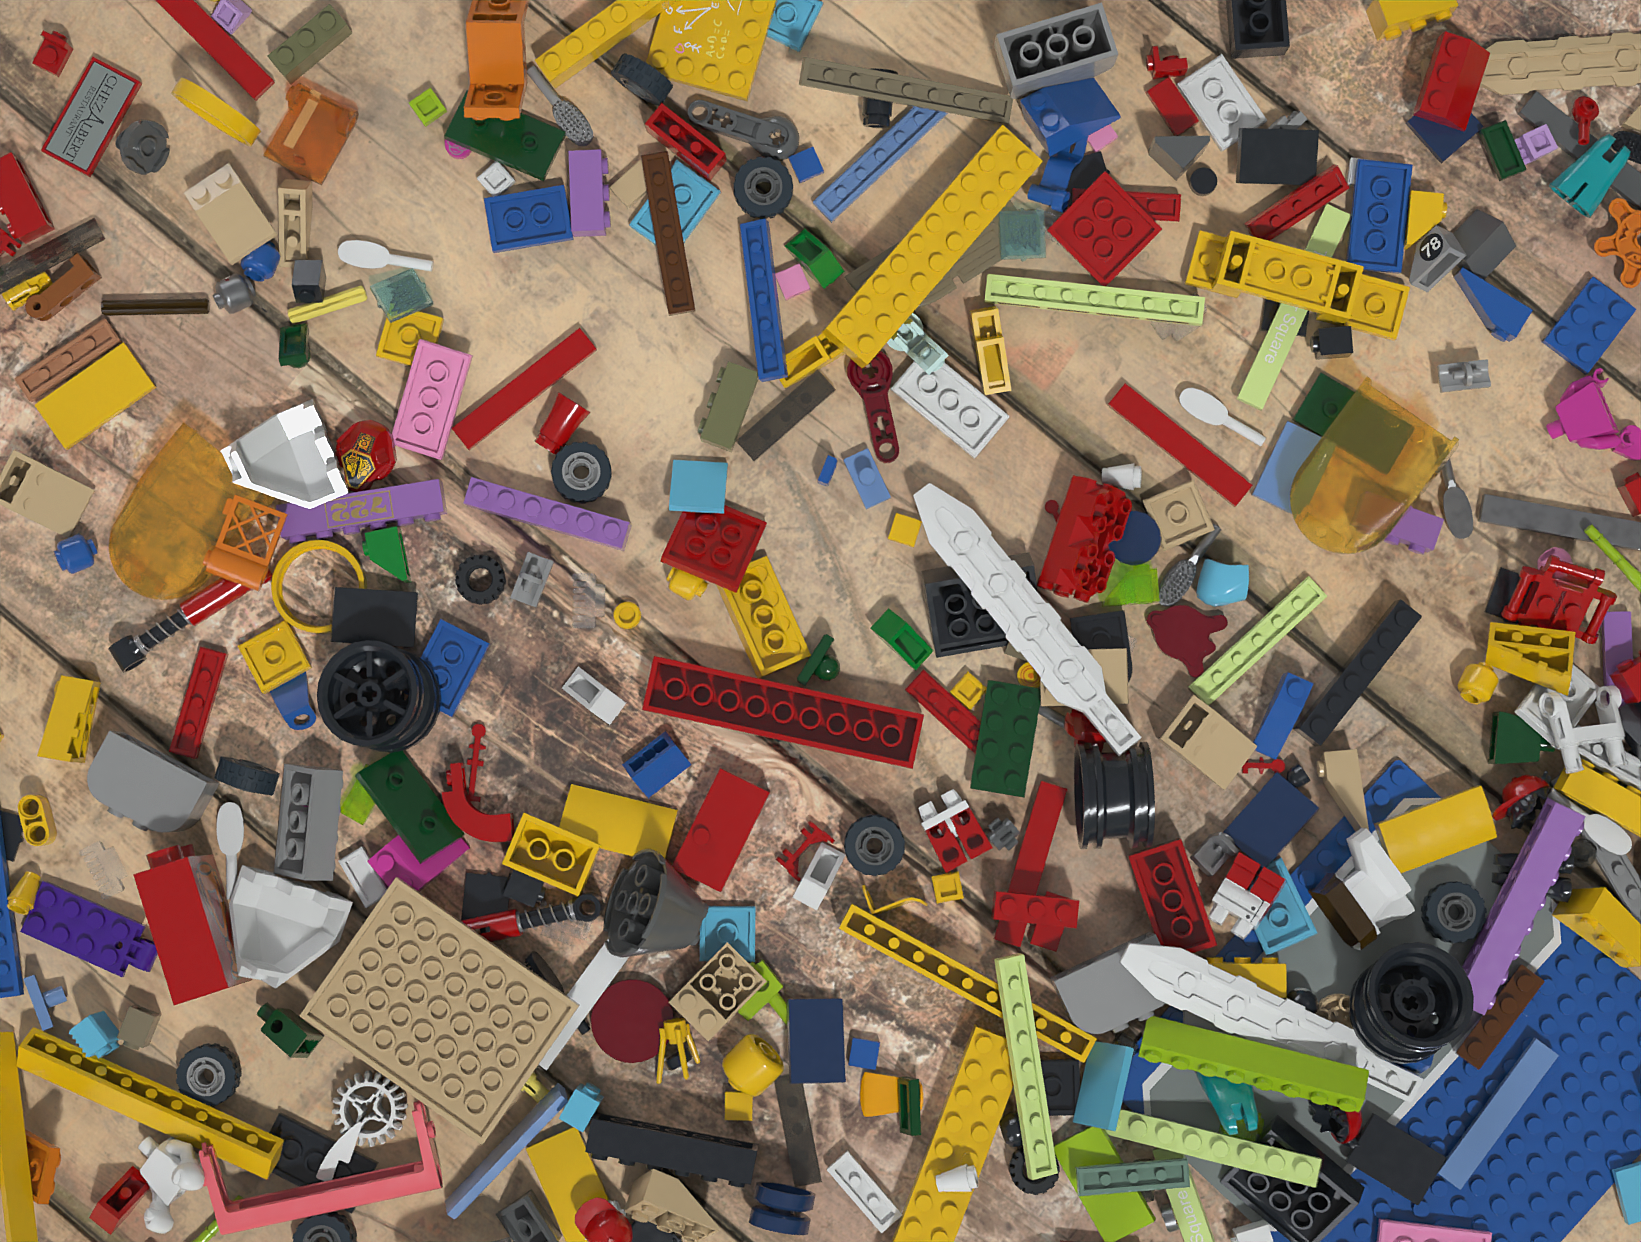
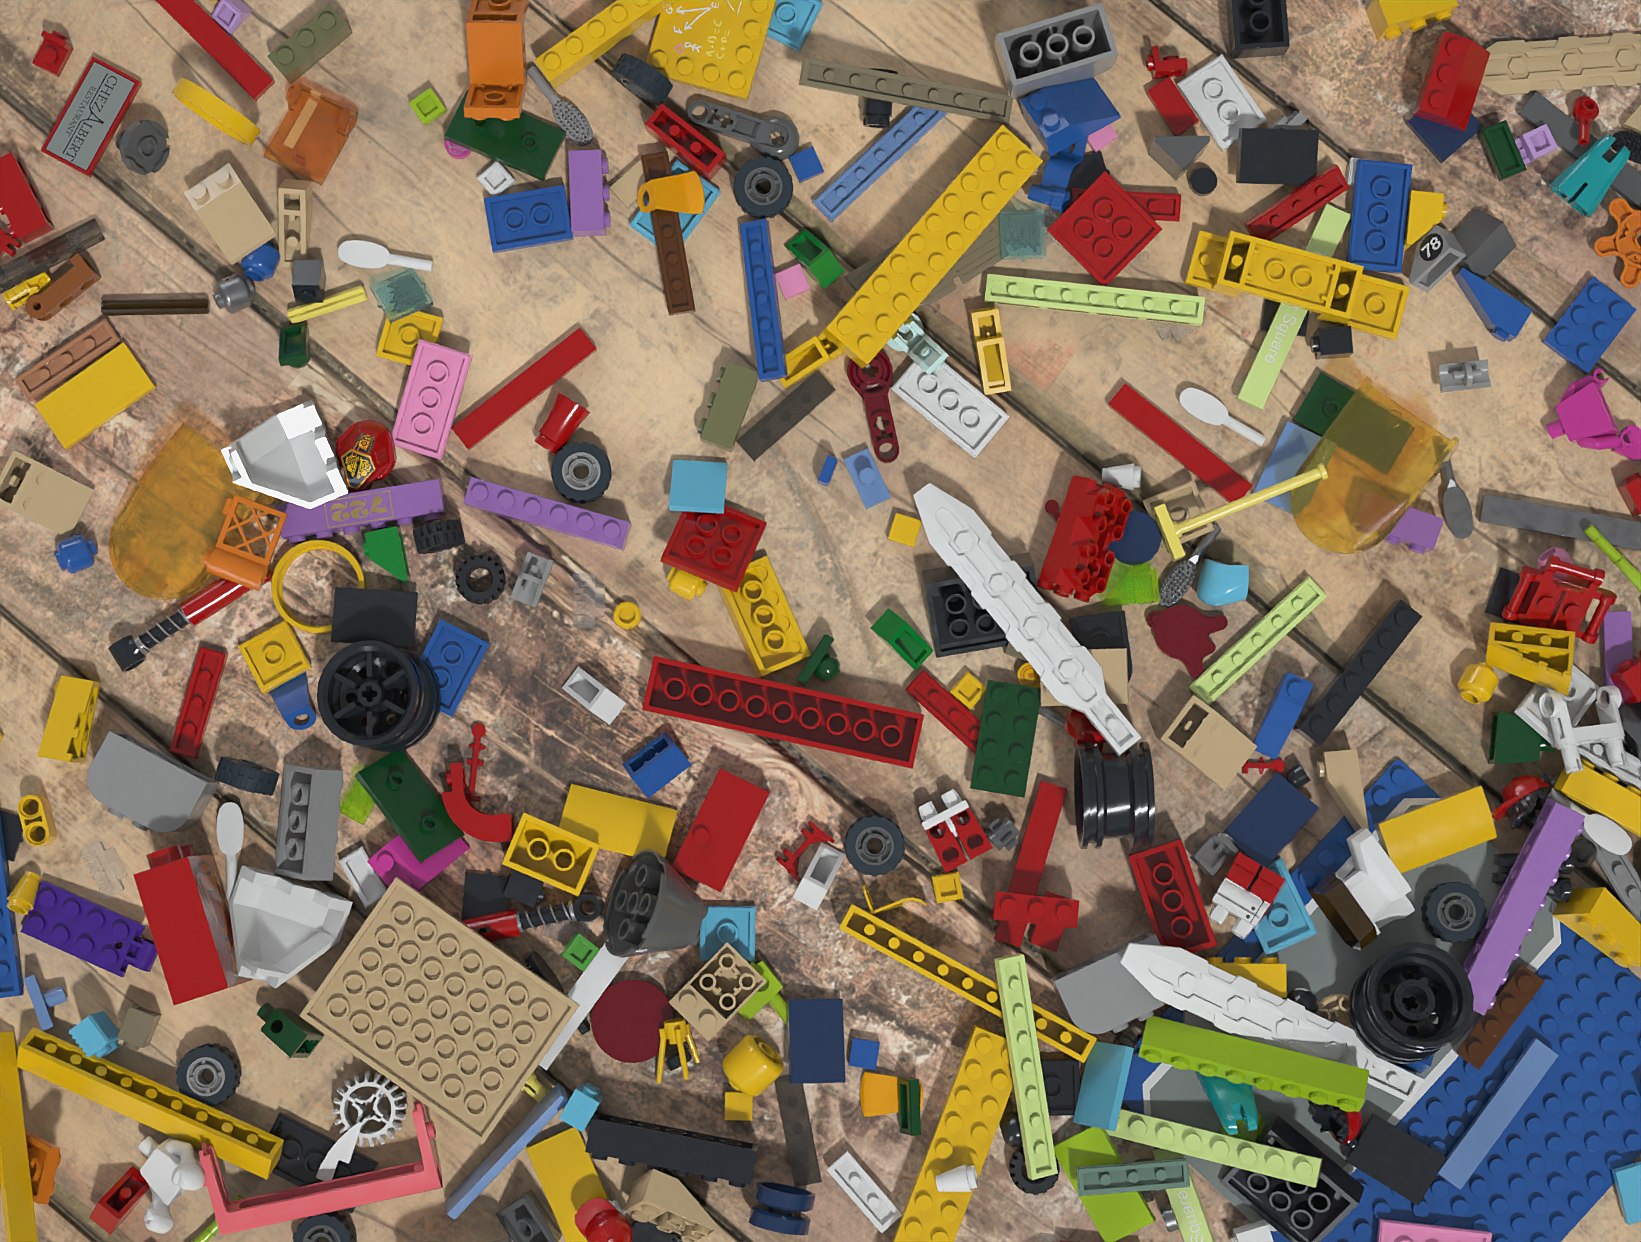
(439, 536): none -> black tyre
(579, 951): none -> bright green plate
(674, 193): none -> light orange piece
(1172, 531): none -> light yellow tile

